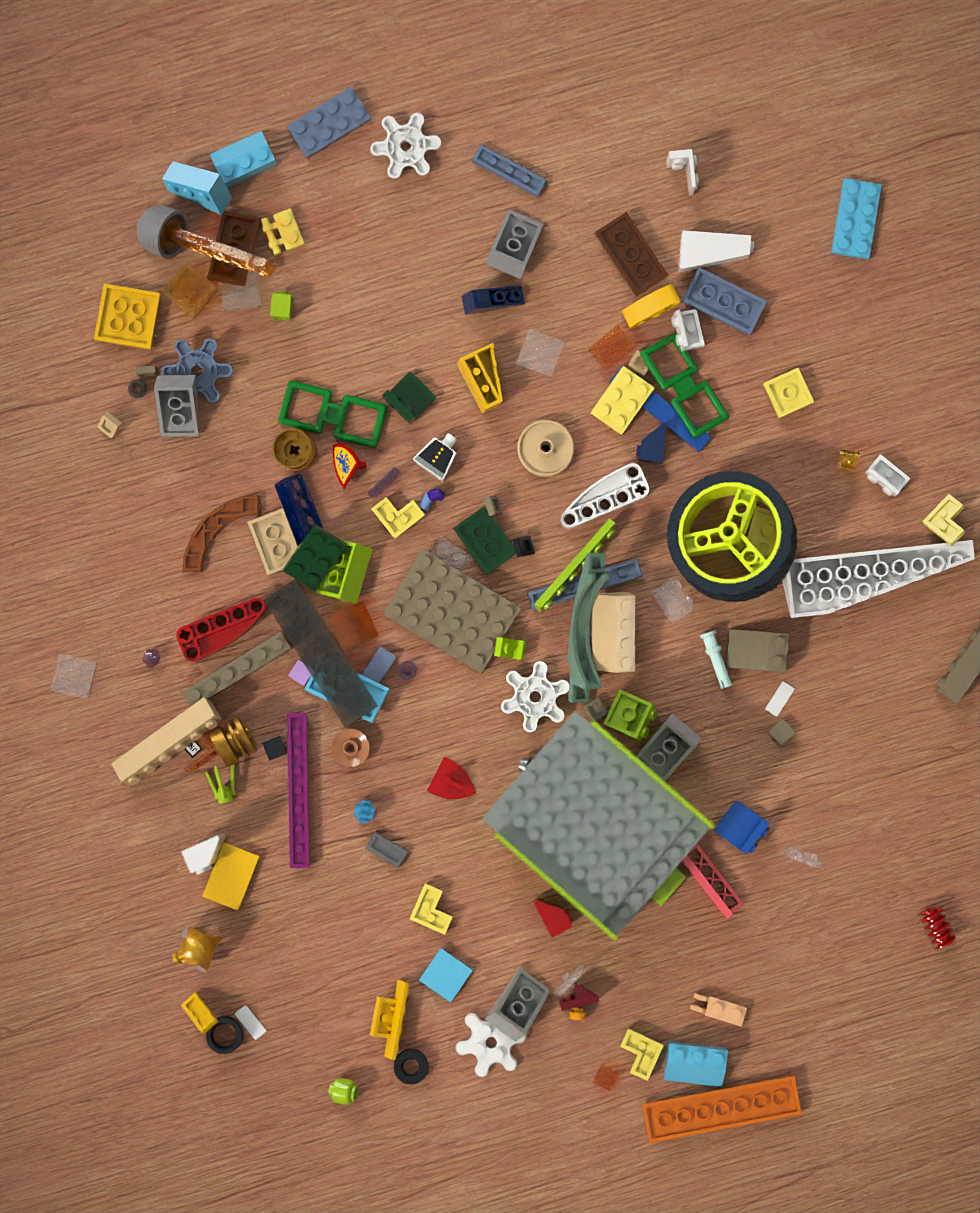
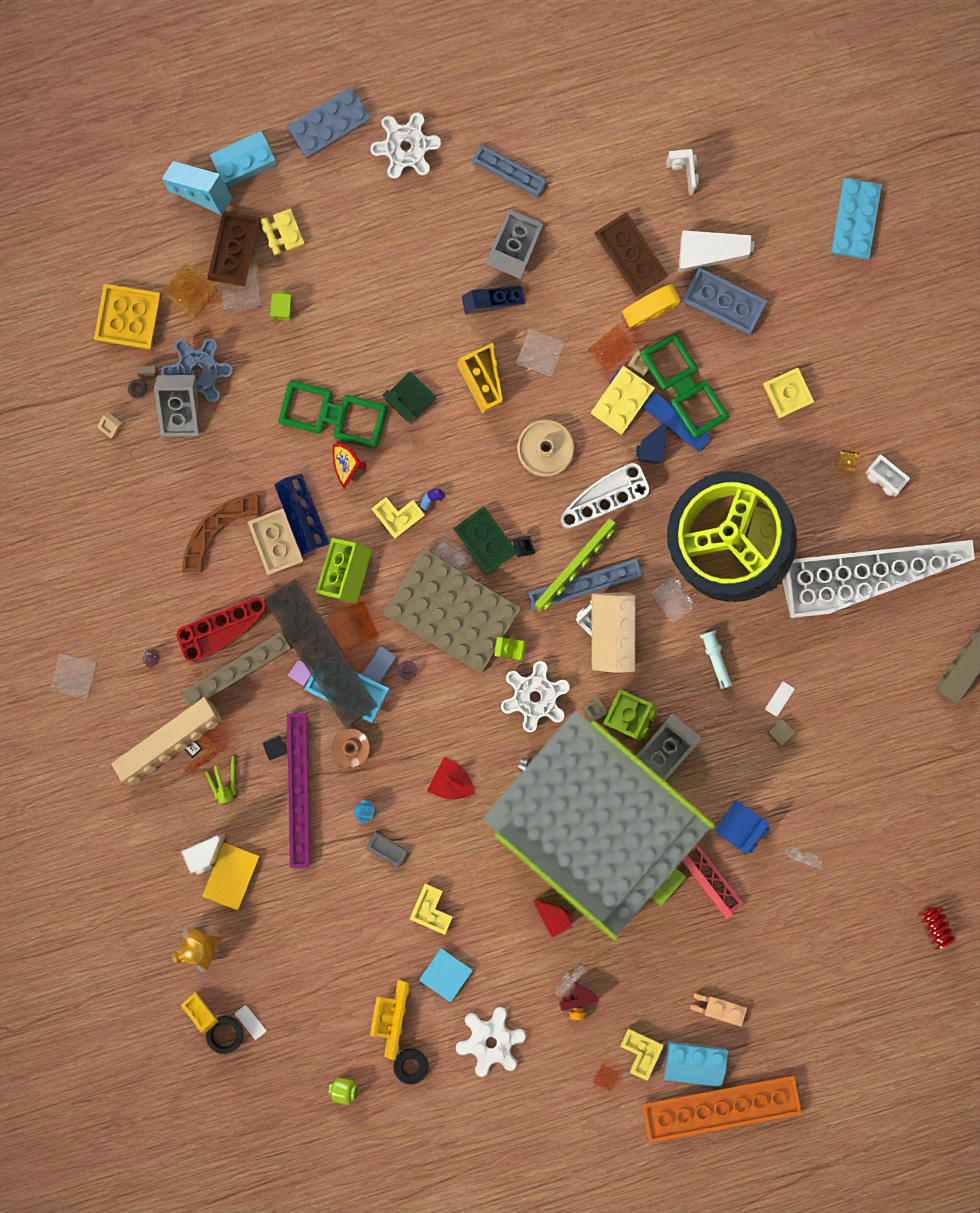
(166, 232): piece -> none
(233, 741): pearl gold wheel -> none
(283, 450): pearl gold wheel -> none
(314, 557): dark green plate -> none
(384, 483): tile -> none
(437, 456): torso -> none
(492, 505): dark tan tile -> none
(518, 1005): light grey slope -> none
(582, 669): sand green slope -> none
(688, 329): white bracket -> none
(757, 651): dark tan slope -> none
(941, 520): light yellow plate -> none

